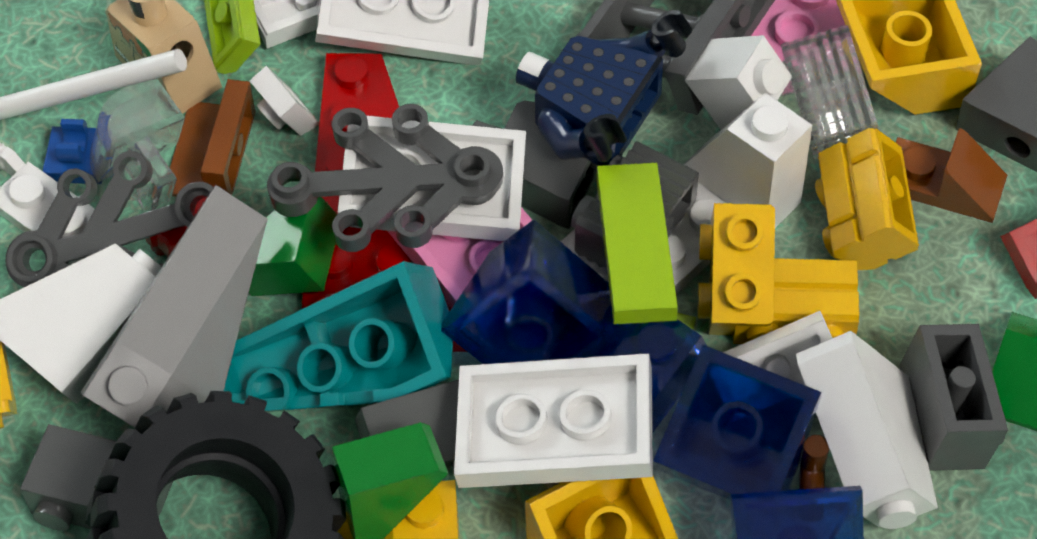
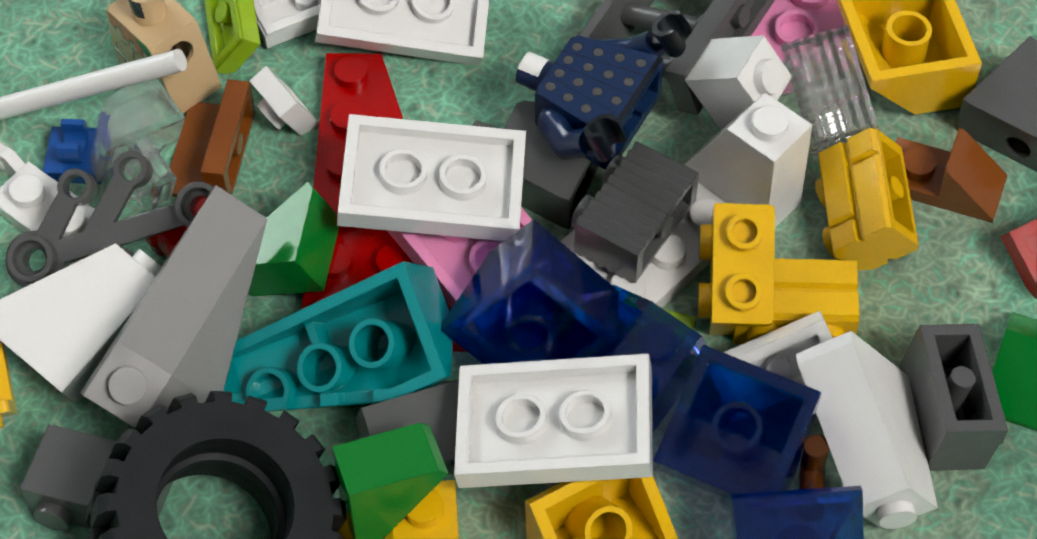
(393, 179): dark grey plant -> none
(636, 244): lime tile -> none

